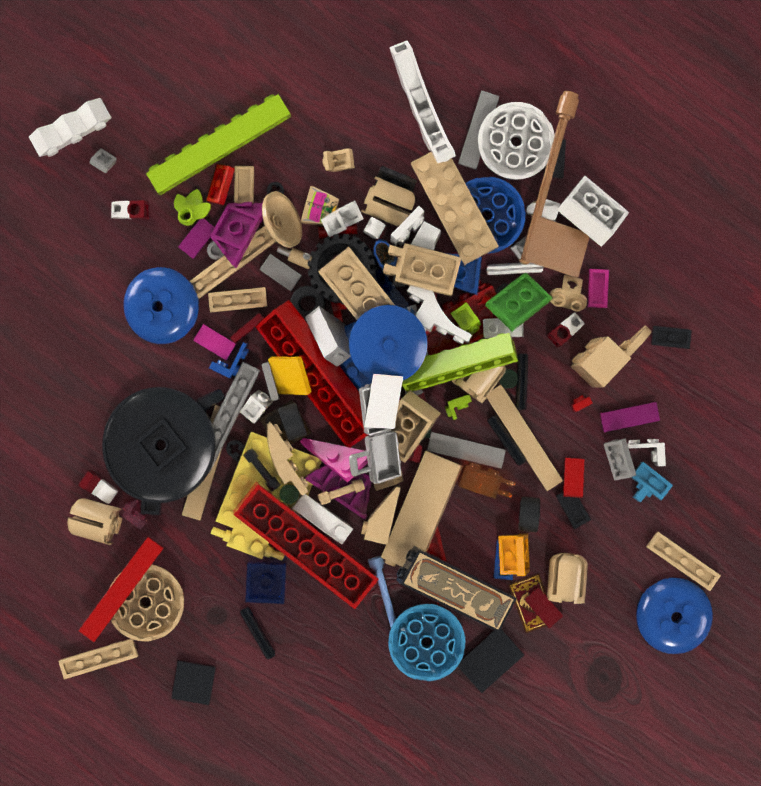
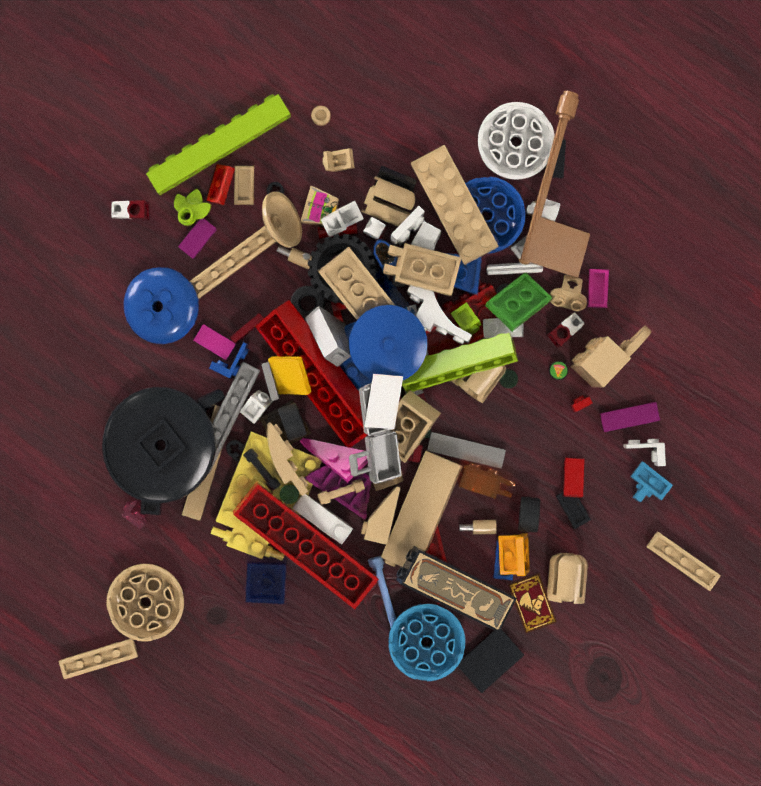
(70, 128): white brick -> none
(97, 512): tan cylinder -> none
(98, 487): leg -> none
(103, 160): light grey plate -> none
(121, 589): red tile -> none
(193, 682): black tile -> none
(214, 251): light grey tile -> none
(237, 229): magenta wing -> none
(237, 299): tan plate -> none
(257, 633): black axle -> none
(280, 272): light grey tile -> none
(321, 115): none -> tan tile
(420, 102): white arch -> none
(460, 403): lime bracket -> none
(470, 153): light grey tile -> none
(480, 527): none -> tan piece
(506, 440): black axle -> none
(522, 381): black axle -> none
(524, 438): tan tile -> none
(543, 607): dark red tile -> none
(558, 370): none -> tile
(593, 211): white brick -> none
(619, 459): light grey bracket -> none
(659, 604): blue brick -> none
(671, 337): black plate -> none

